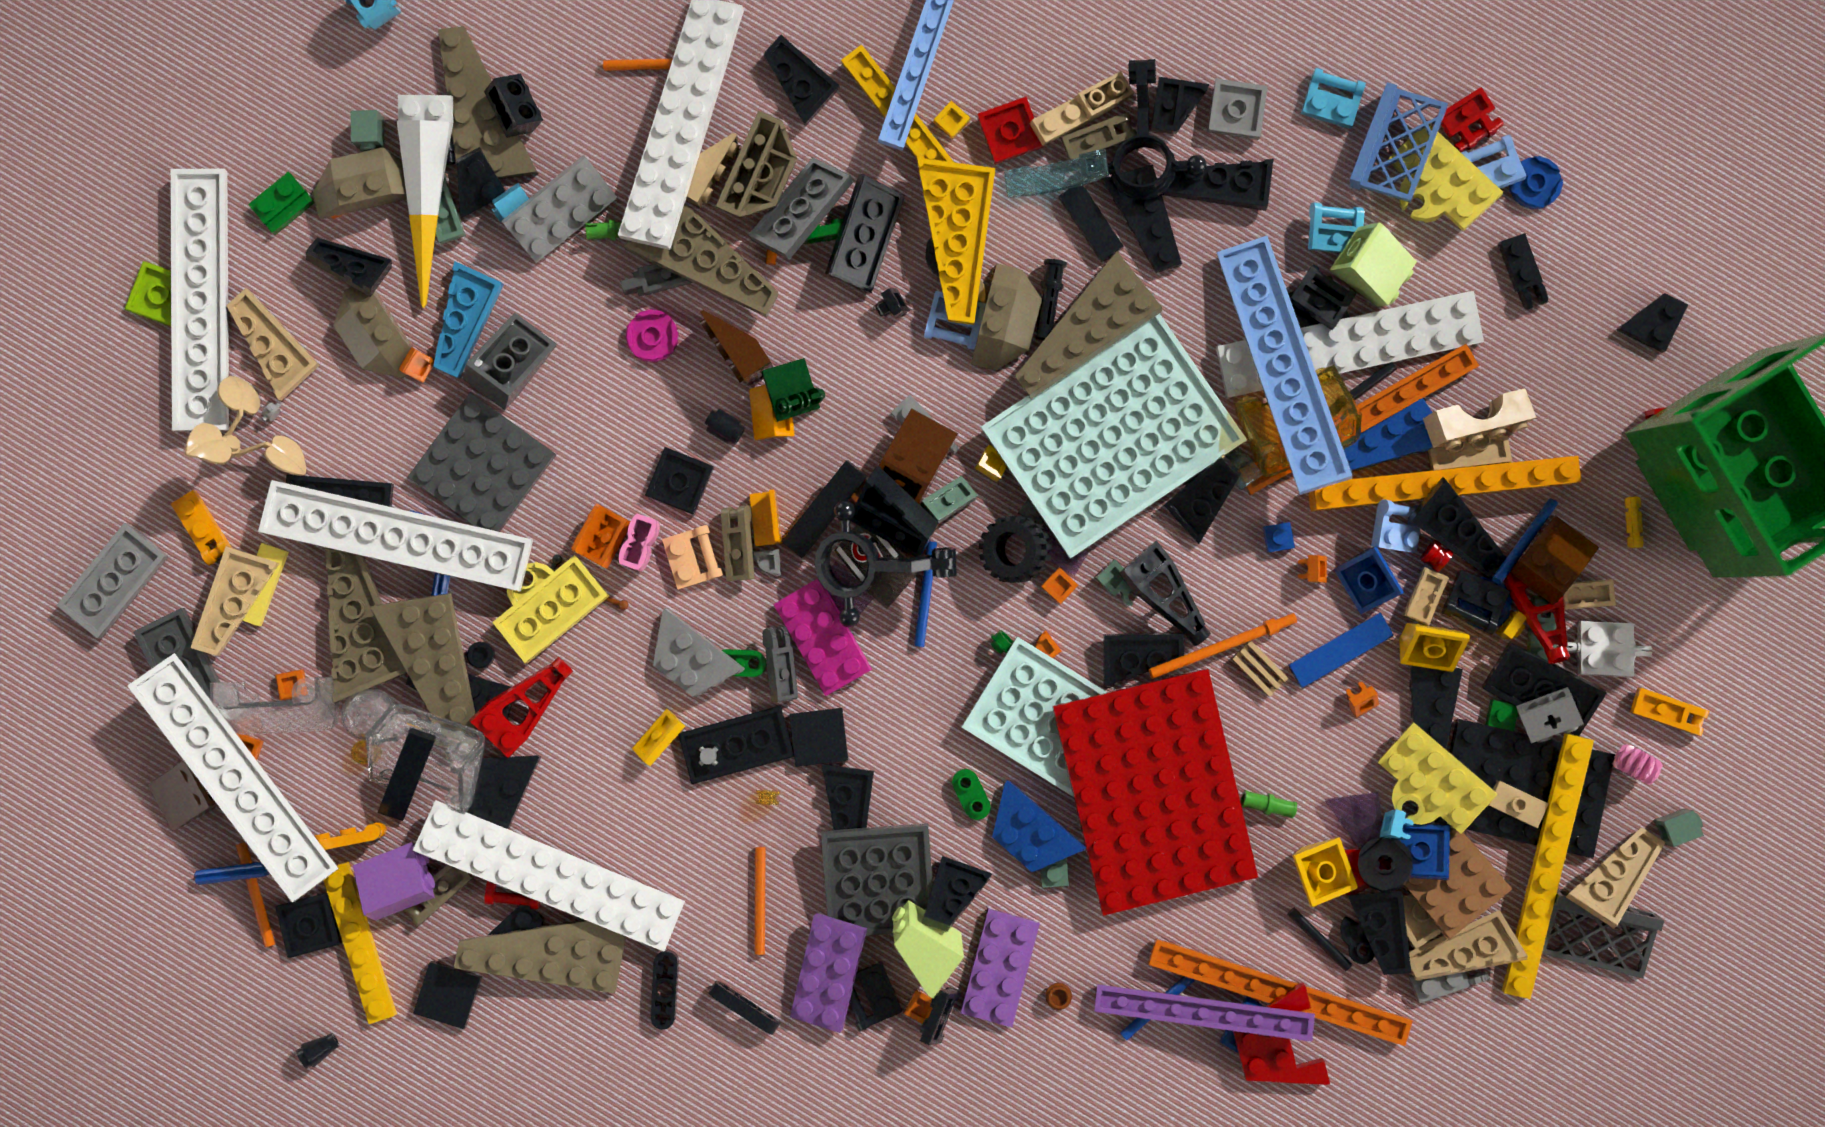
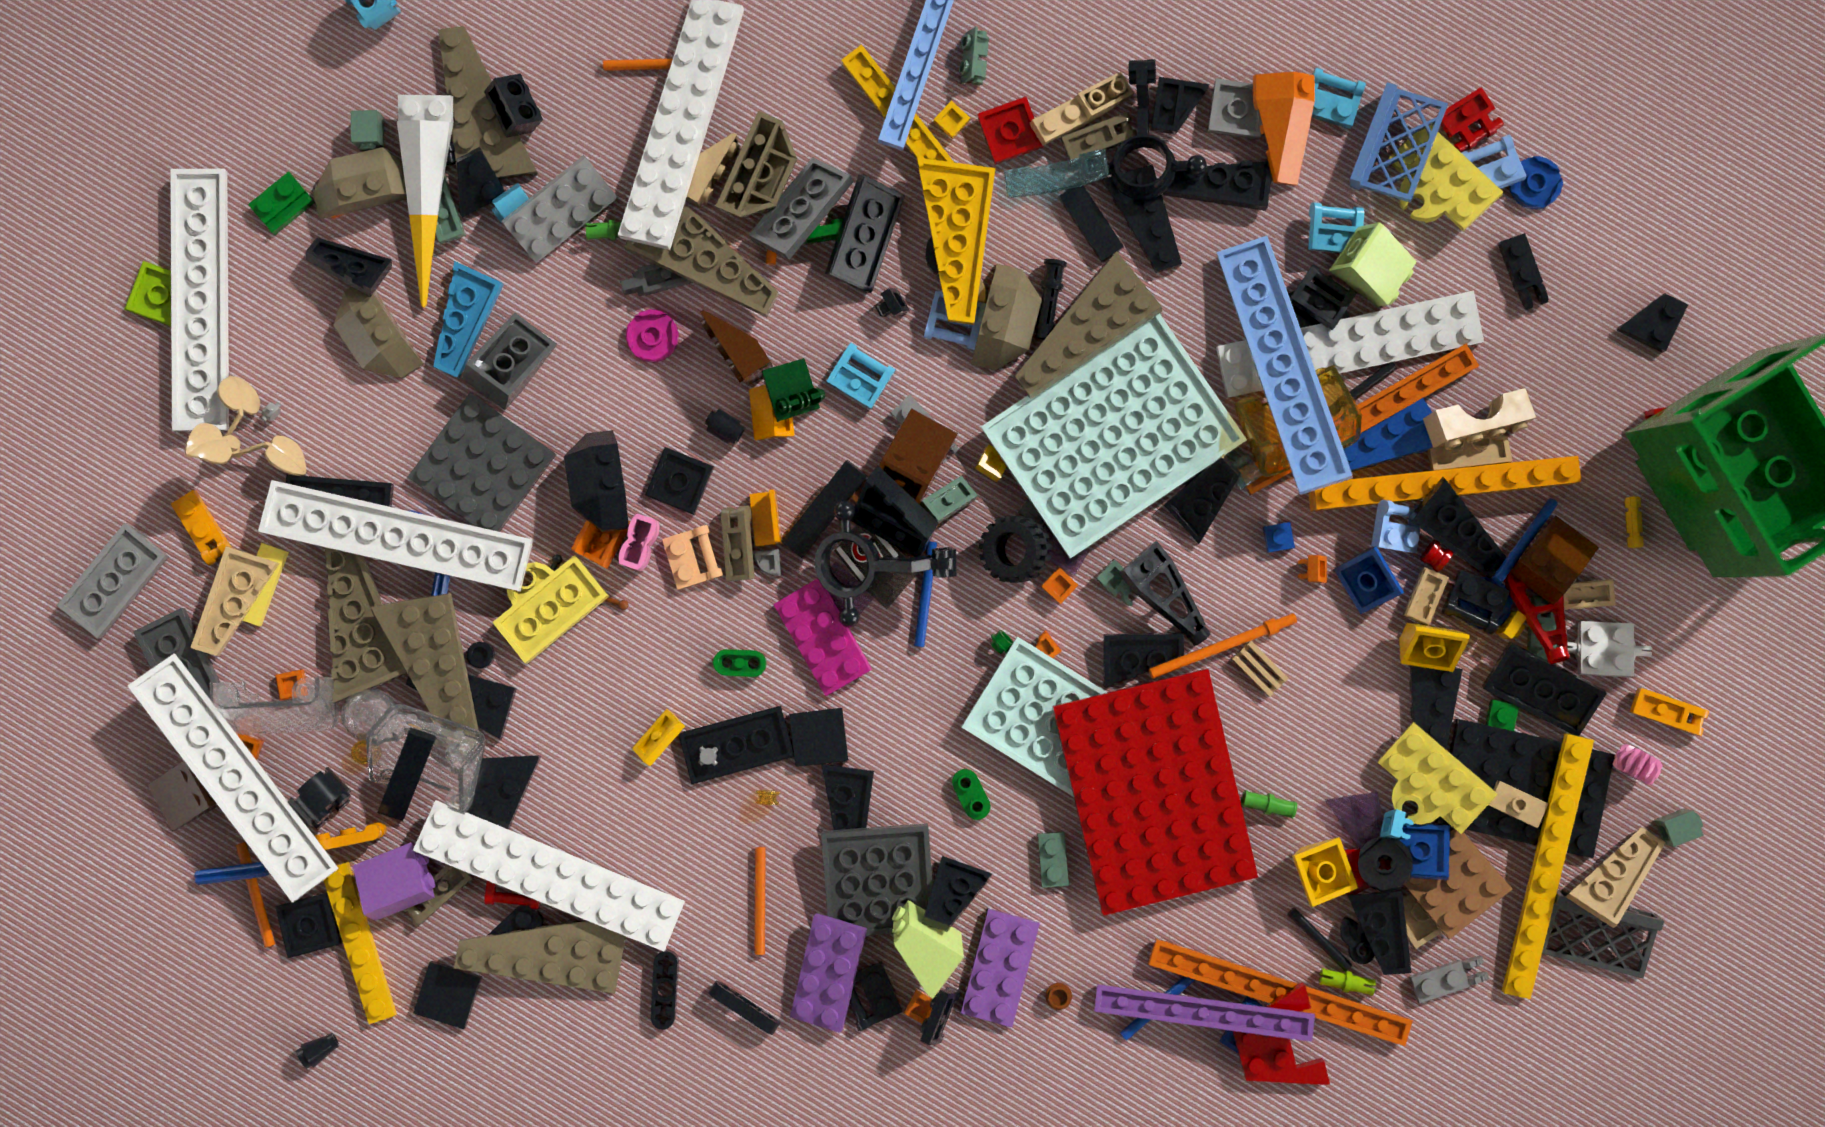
(277, 351): tan wing -> none
(320, 798): none -> black brick
(417, 365): orange tile -> none
(499, 729): red plate -> none
(597, 481): none -> black wedge
(690, 657): light grey wing -> none
(780, 664): dark grey hinge -> none
(800, 78): black wing -> none
(854, 382): none -> medium azure plate
(971, 68): none -> sand green hinge
(1031, 832): blue wing -> none
(1286, 113): none -> orange wedge
(1340, 650): blue tile -> none
(1347, 981): none -> lime pin
(1363, 701): orange tile -> none
(1477, 946): tan wing -> none
(1558, 704): light grey brick -> none

